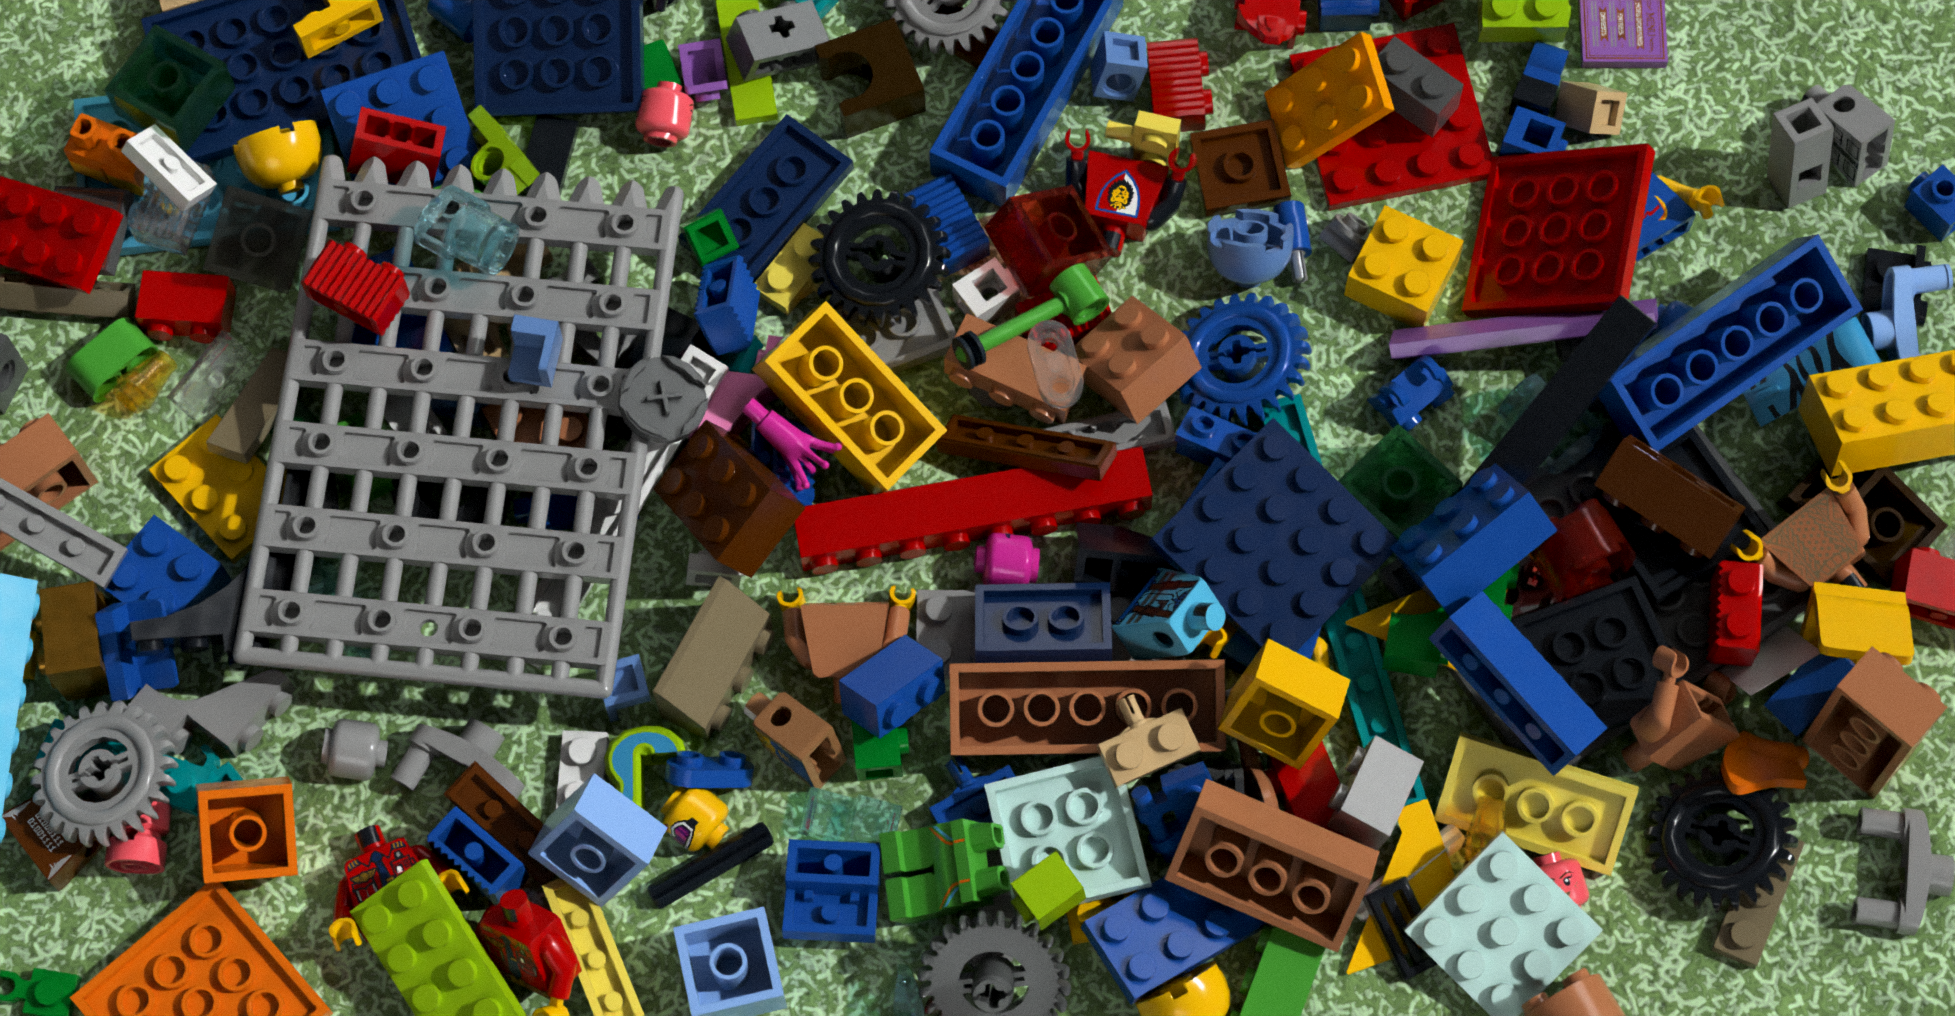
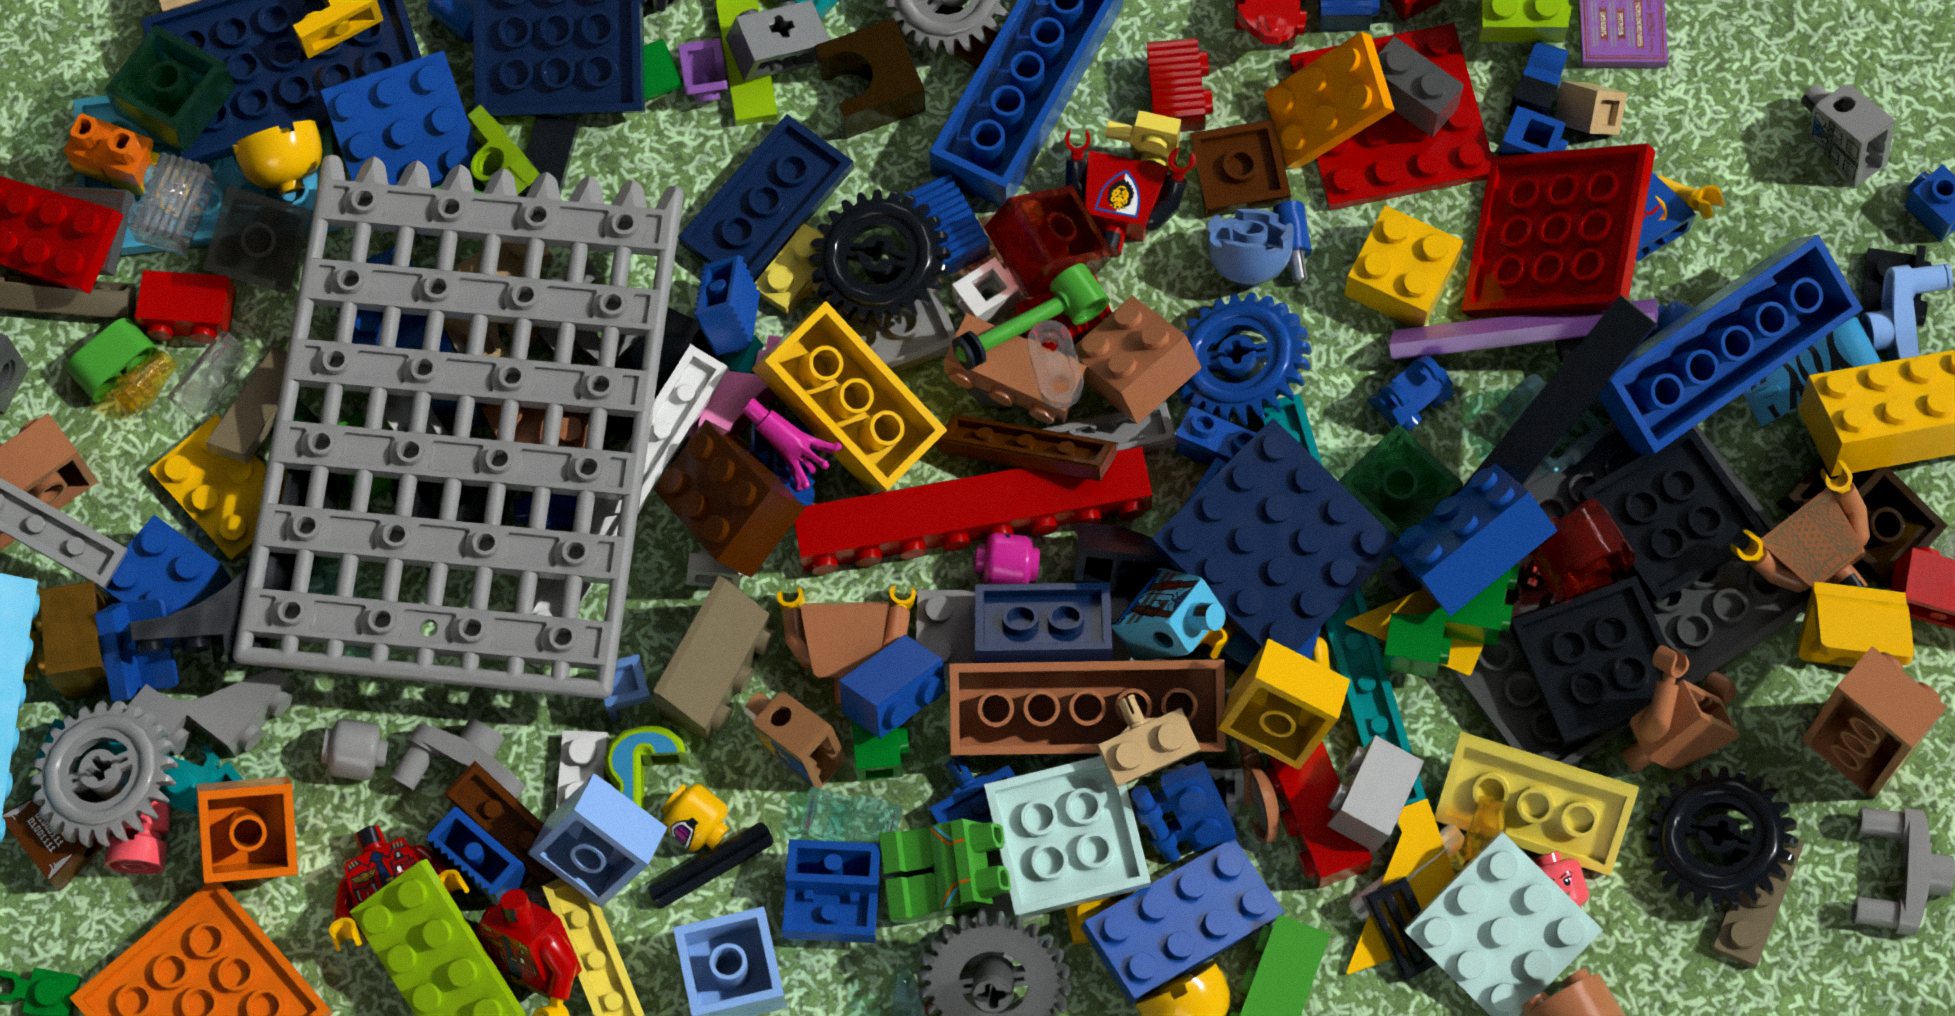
(168, 167): white plate -> none
(356, 286): red brick -> none
(396, 143): red brick -> none
(473, 233): clear light blue piece -> none
(535, 350): medium blue panel -> none
(662, 399): dark grey tile -> none
(664, 114): coral head -> none
(695, 771): blue plate -> none
(709, 236): green slope -> none
(1046, 891): lime brick -> none
(1119, 66): medium blue brick -> none
(1272, 865): nougat brick -> none
(1346, 235): light grey plate -> none
(1553, 717): blue brick -> none
(1668, 497): reddish brown brick -> none
(1735, 613): red brick -> none
(1761, 763): orange arm -> none
(1777, 657): white sticker -> none
(1800, 152): light grey brick -> none
(1807, 691): blue tile -> none

